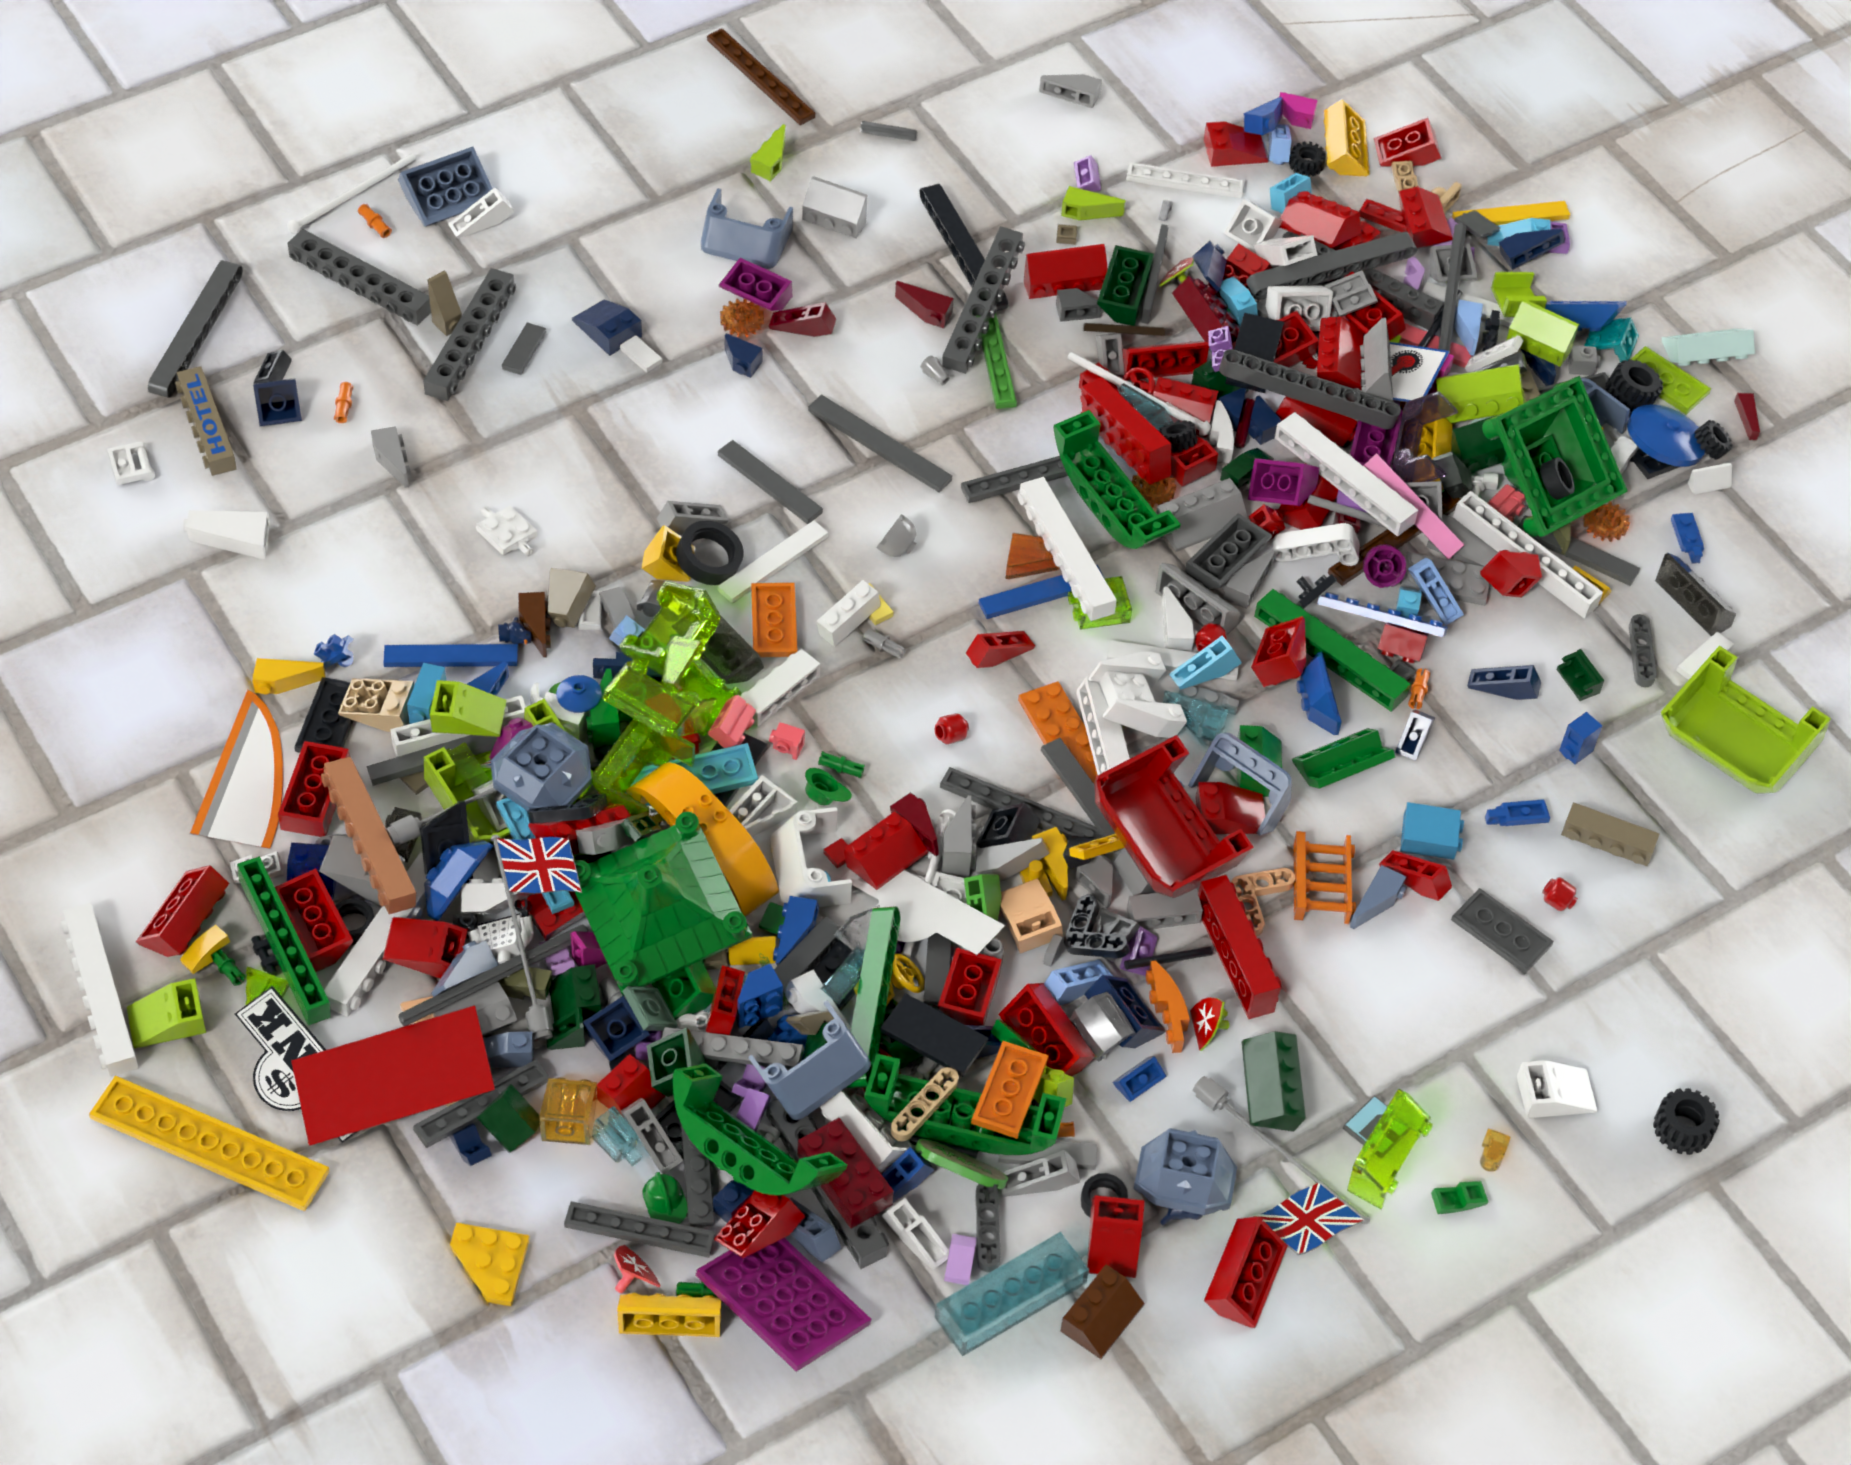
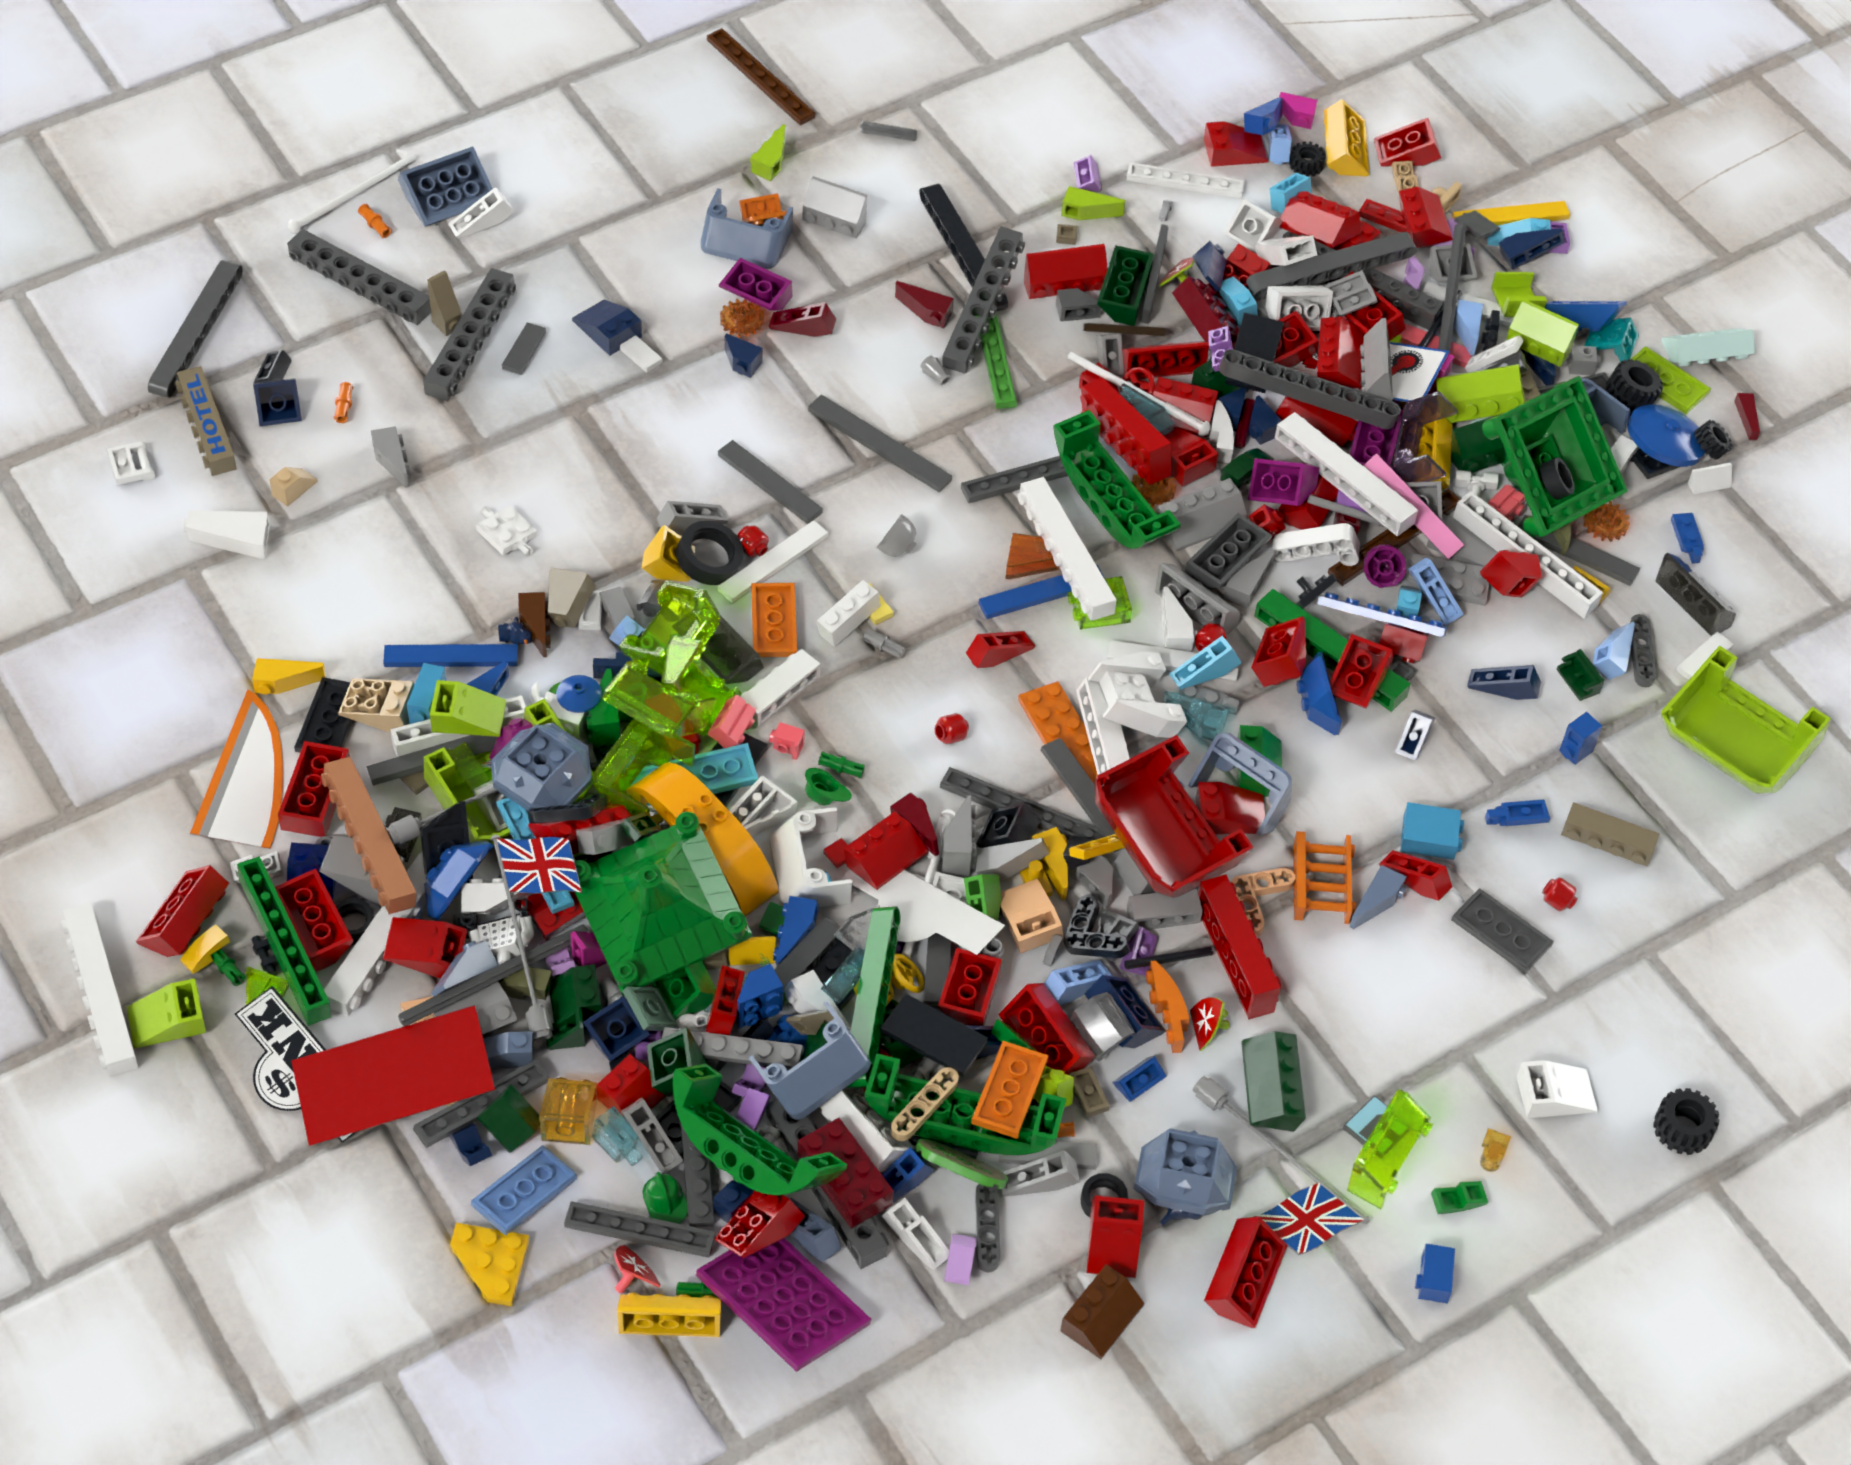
(209, 1143): yellow plate -> none
(291, 484): none -> tan slope
(335, 651): blue hips -> none
(524, 1190): none -> medium blue tile
(753, 541): none -> red head
(761, 208): none -> orange bracket
(1011, 1293): clear light blue brick -> none
(1073, 88): light grey slope -> none
(1089, 1092): none -> dark tan plate
(1180, 435): black tyre -> none
(1342, 758): green slope -> none
(1360, 671): none -> red slope
(1419, 688): orange pin -> none
(1435, 1273): none -> blue brick
(1458, 477): pearl dark grey slope -> none
(1613, 653): none -> light blue slope

